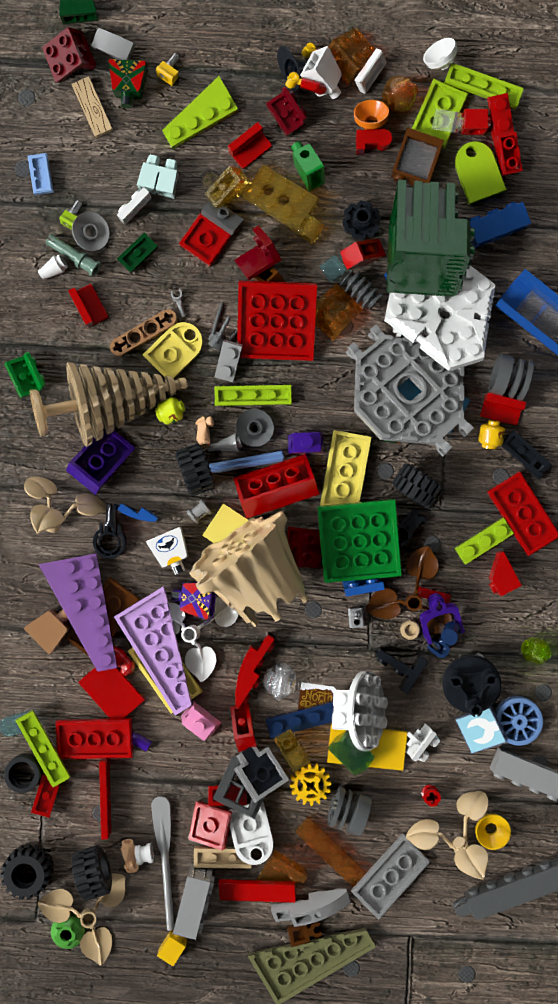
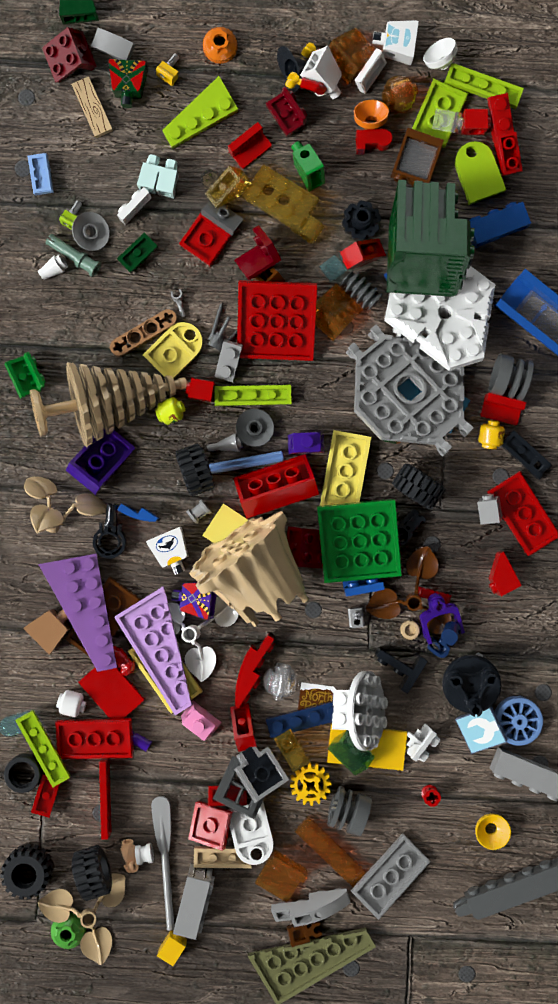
(71, 703): none -> white head
(88, 305): red panel -> none
(200, 390): none -> red brick
(203, 432): light nougat arm -> none
(222, 53): none -> orange piece
(257, 890): red tile -> none
(398, 40): none -> white torso
(469, 859): tan plant -> none
(484, 540): lime plate -> none
(489, 509): none -> light grey brick
(535, 650): clear neon green head -> none

